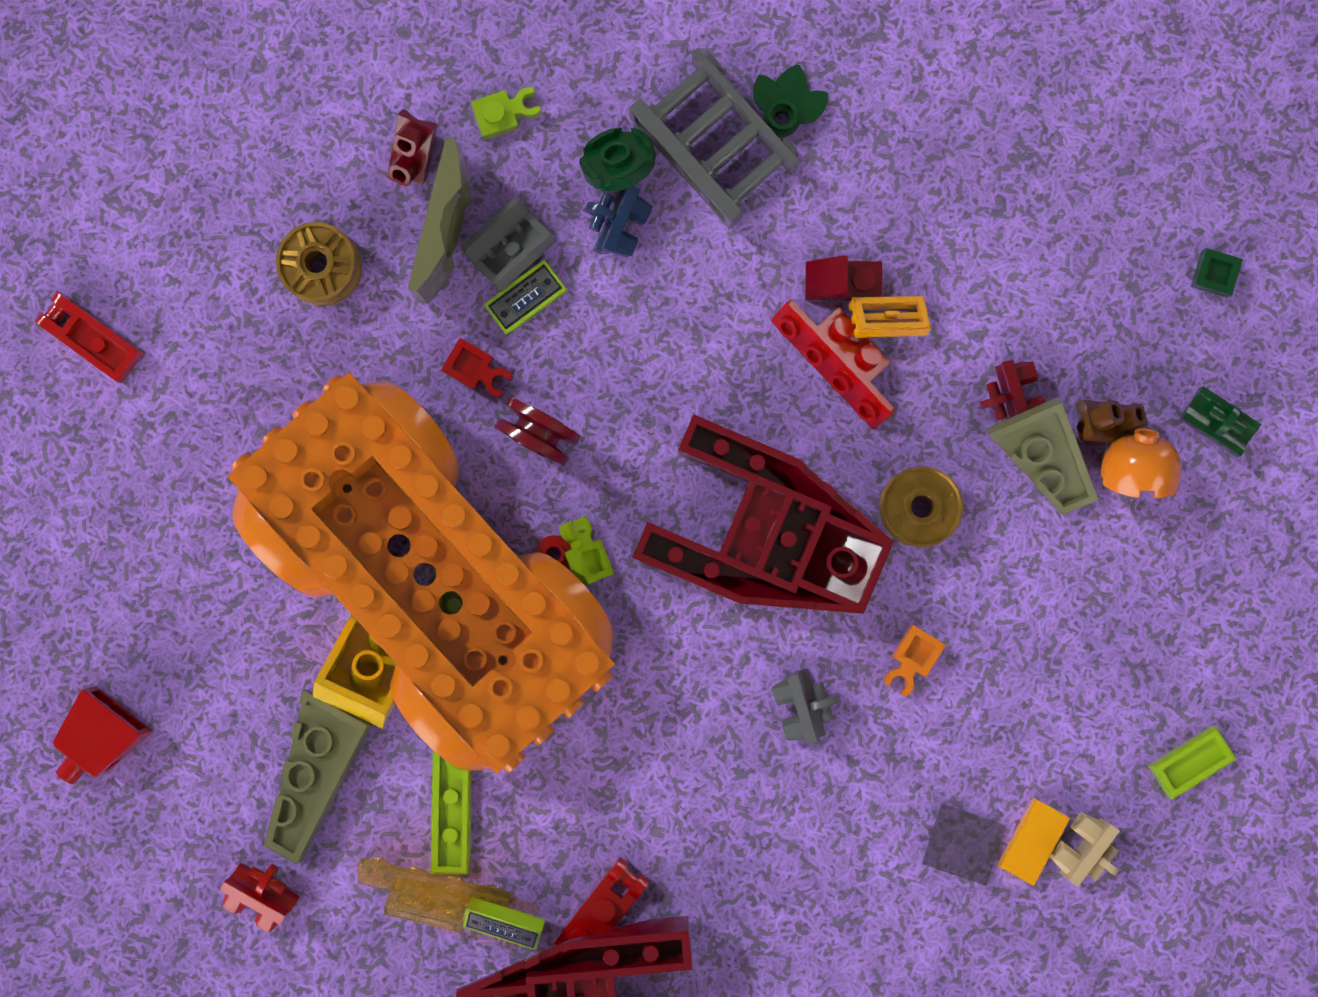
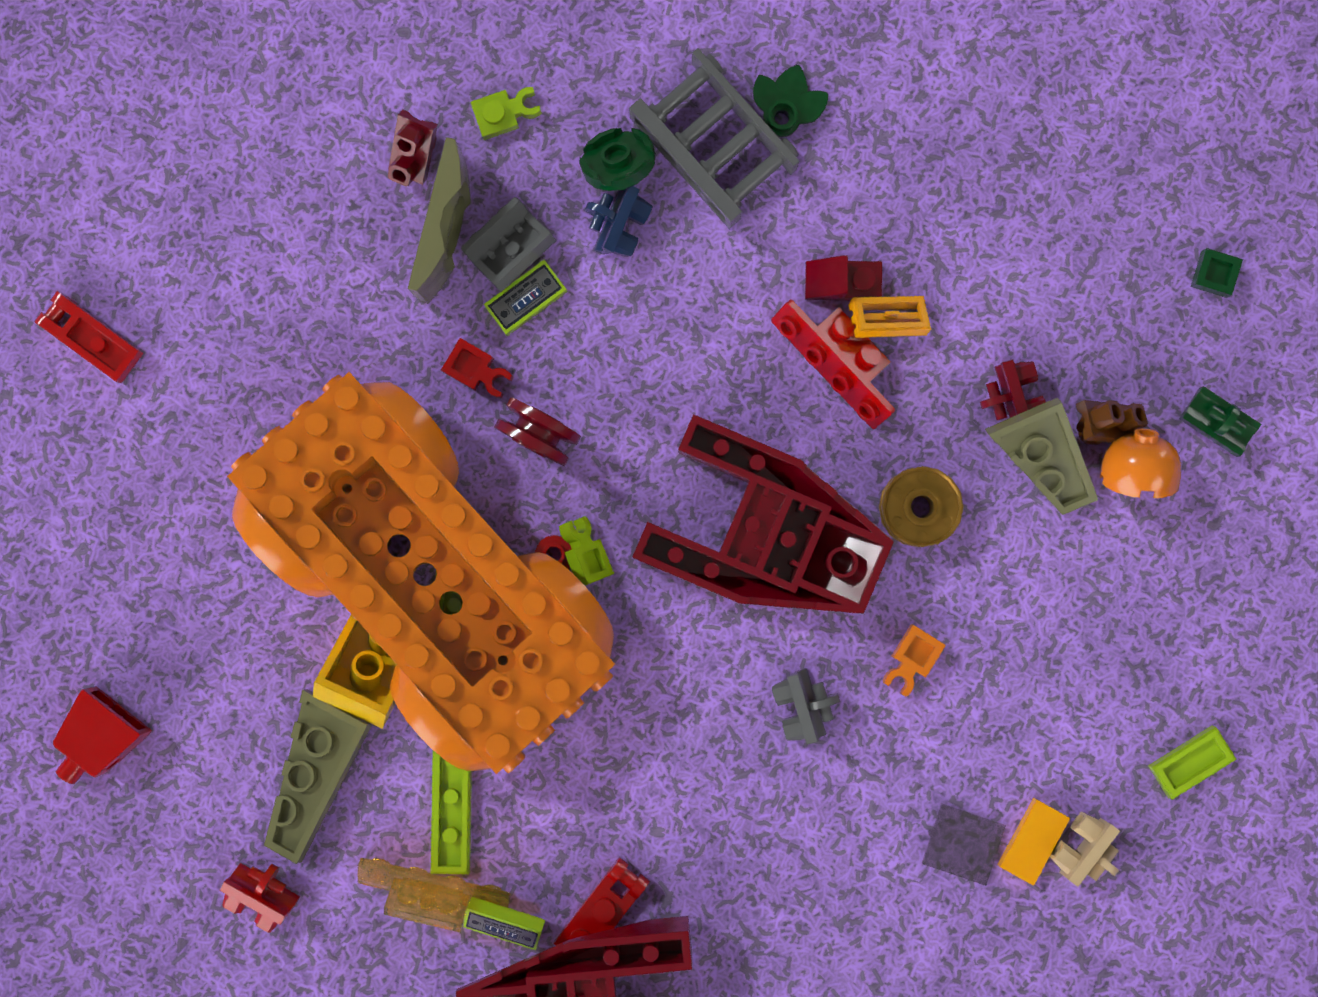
(302, 248): pearl gold wheel -> none

